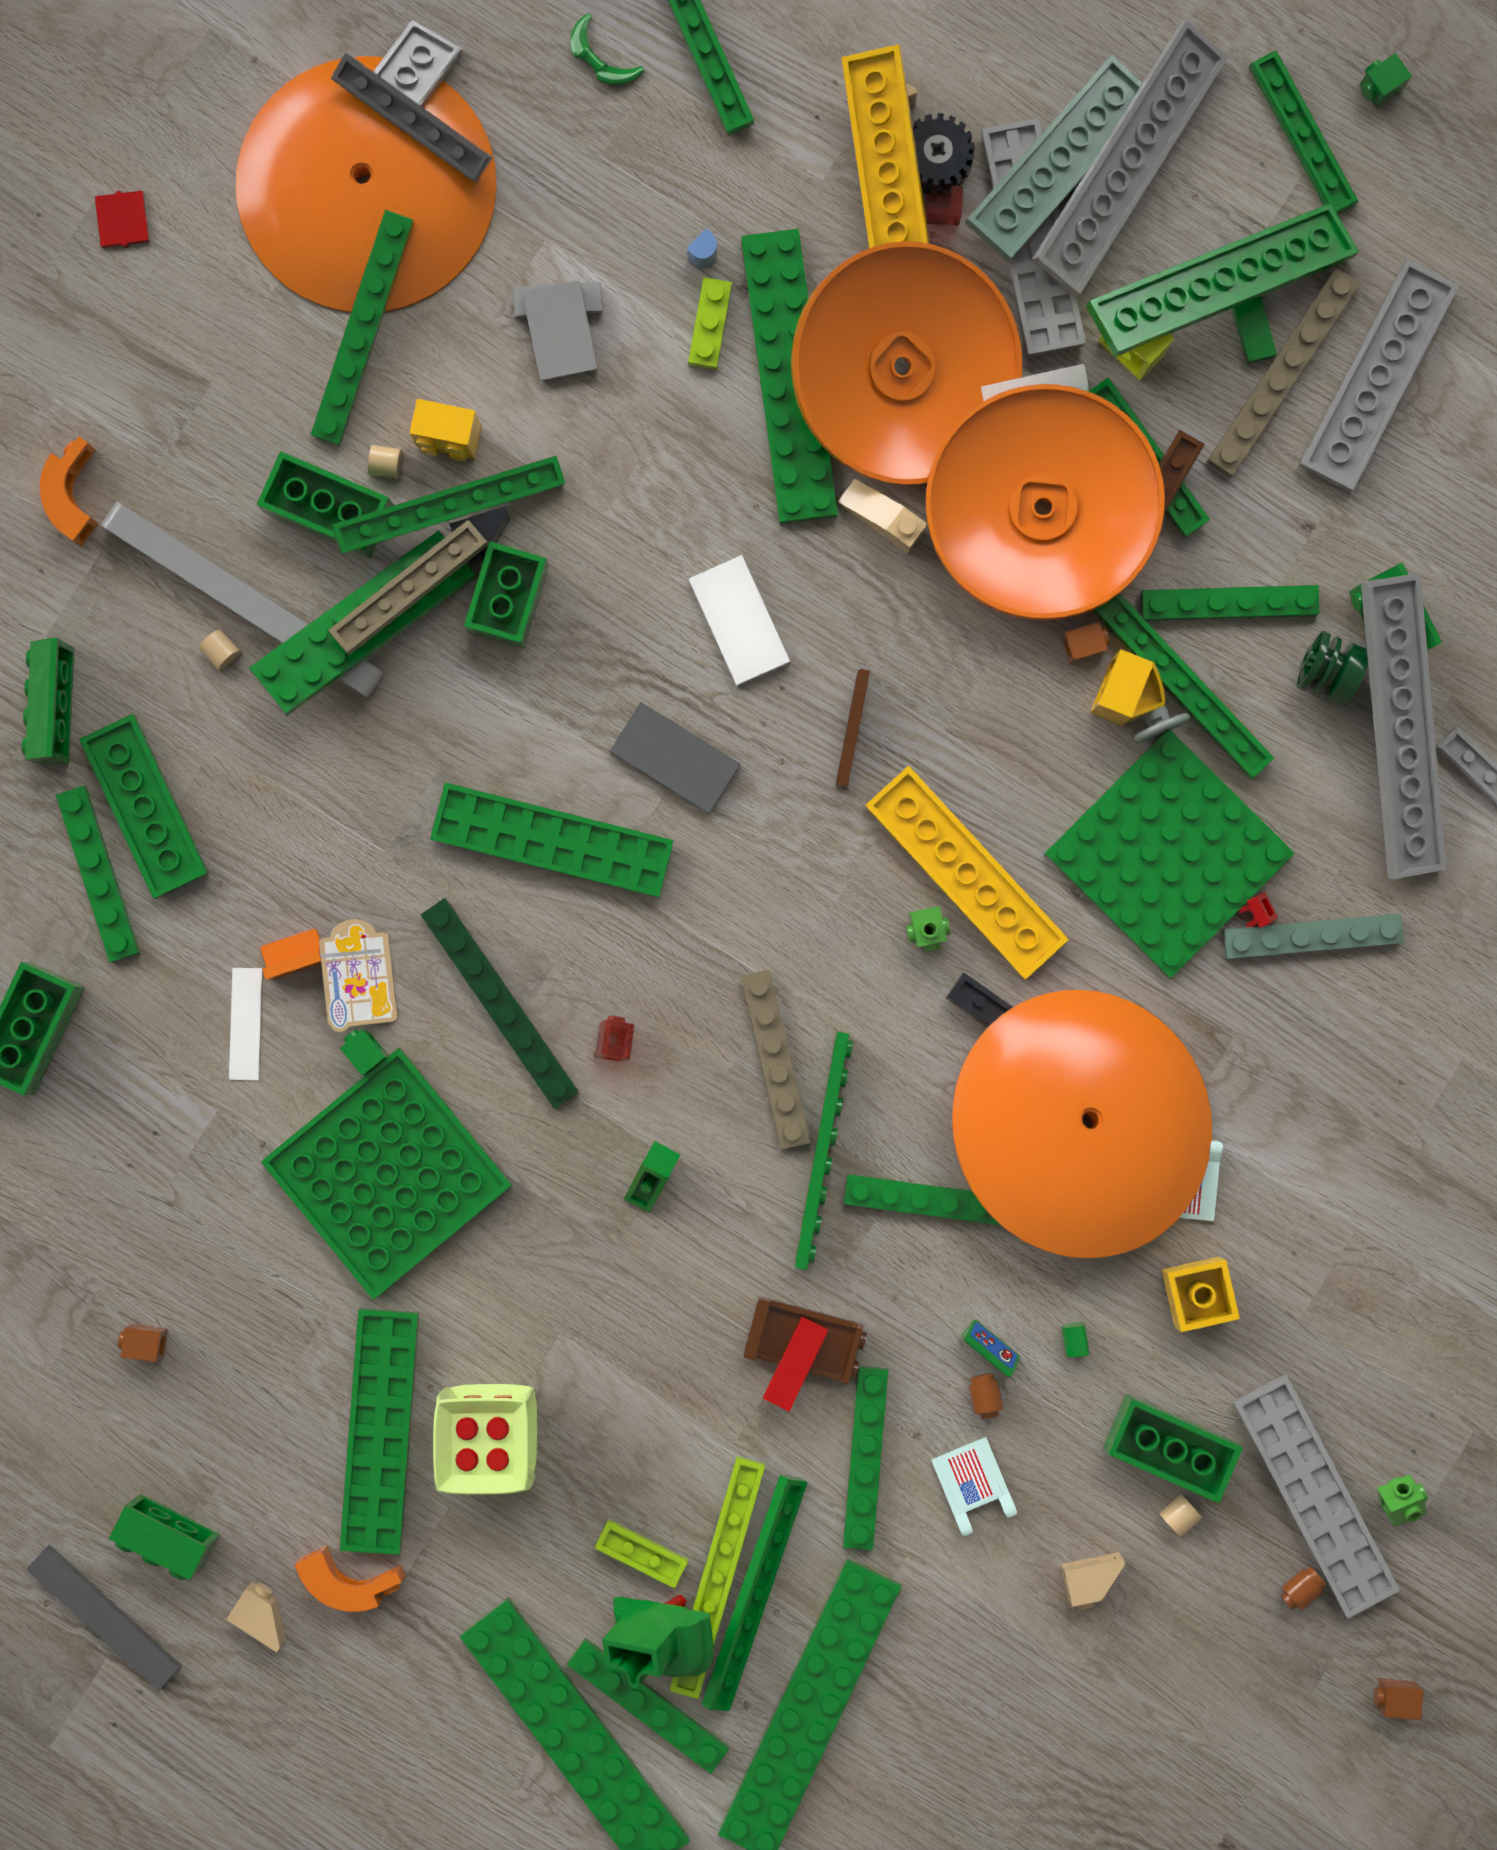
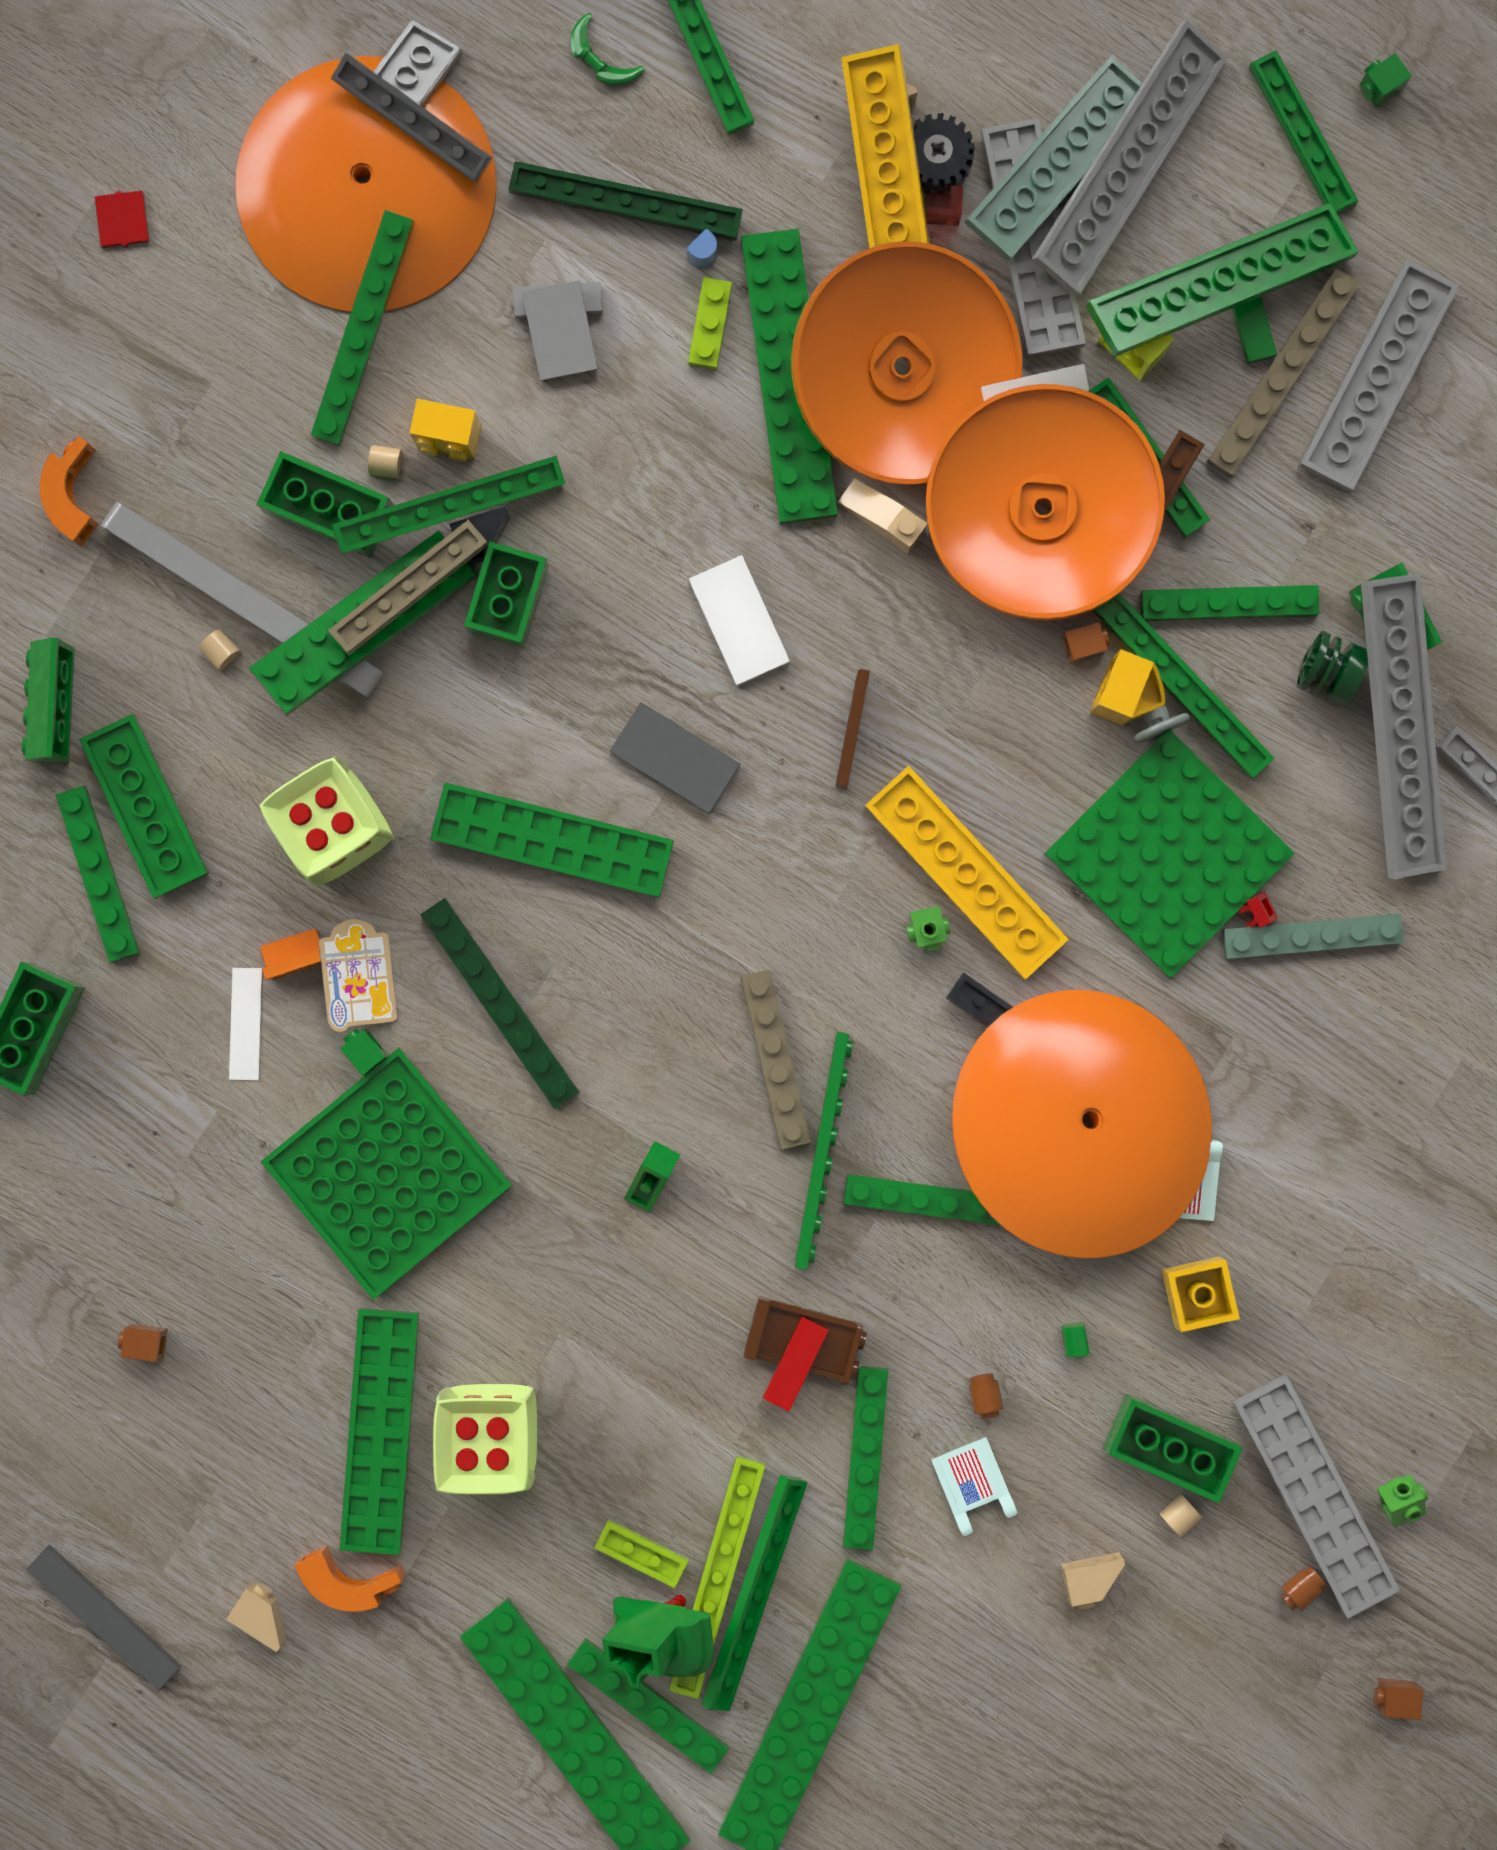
(163, 1537): green brick -> none
(326, 821): none -> yellowish green piece
(624, 1035): clear red brick -> none
(625, 200): none -> dark green plate
(990, 1347): slope -> none

